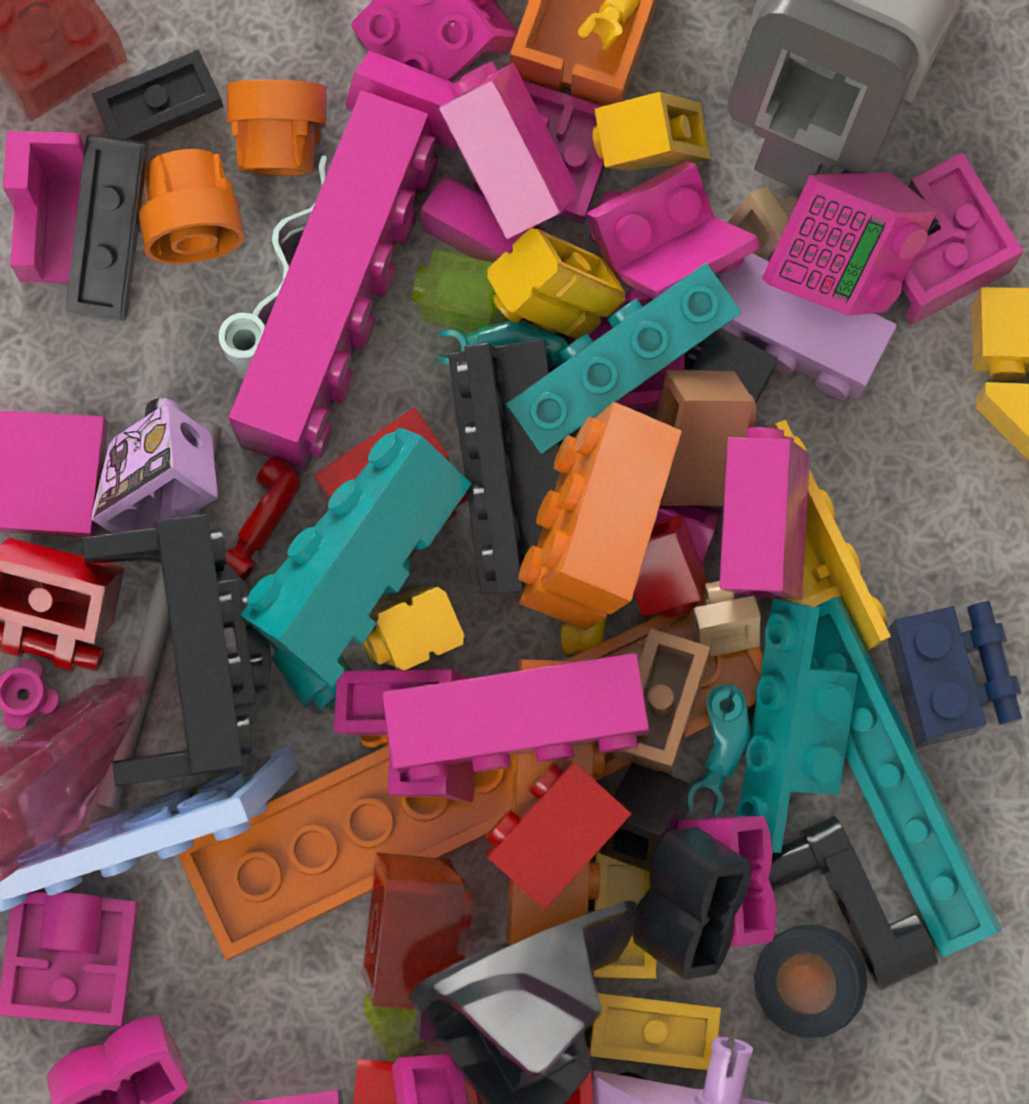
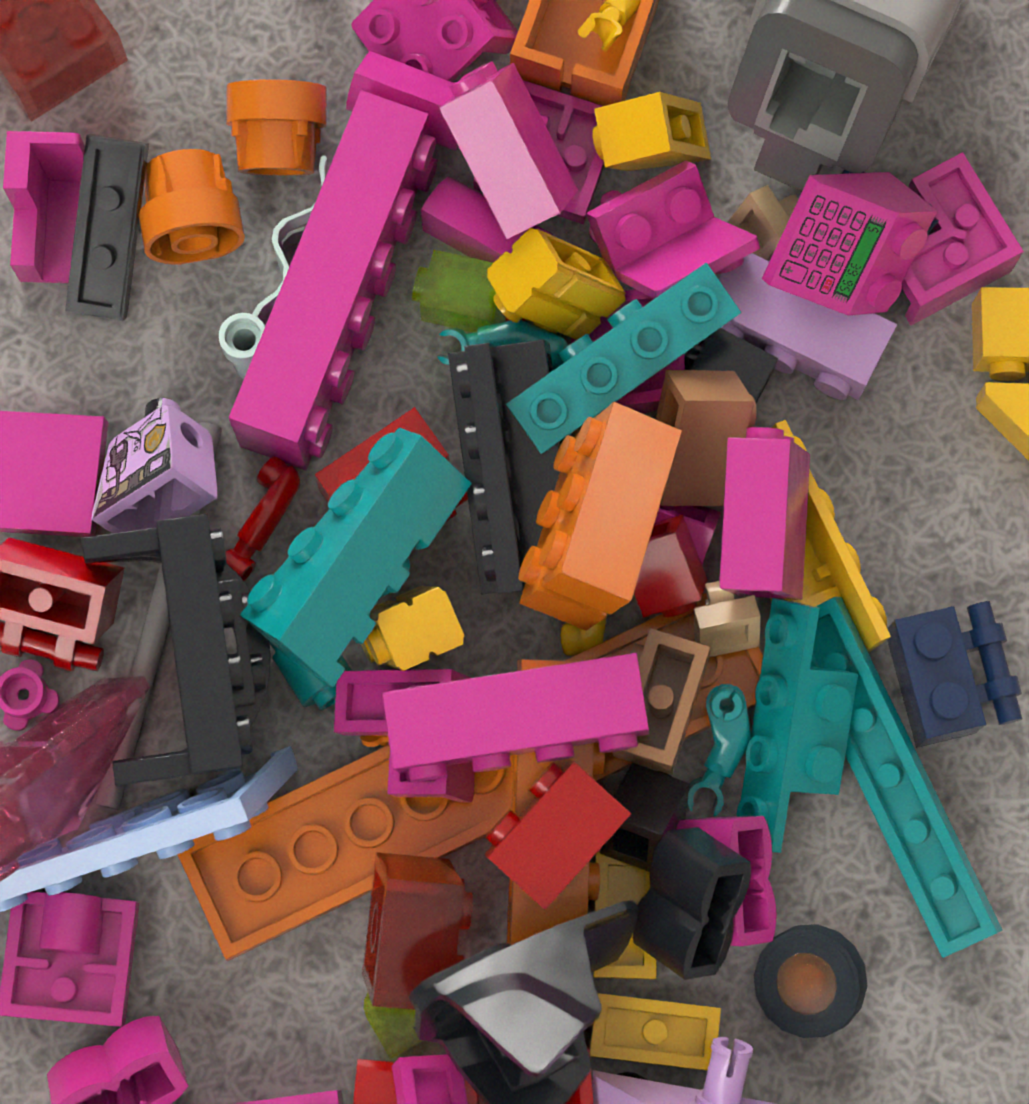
(158, 99): black plate -> none
(888, 950): black beam -> none

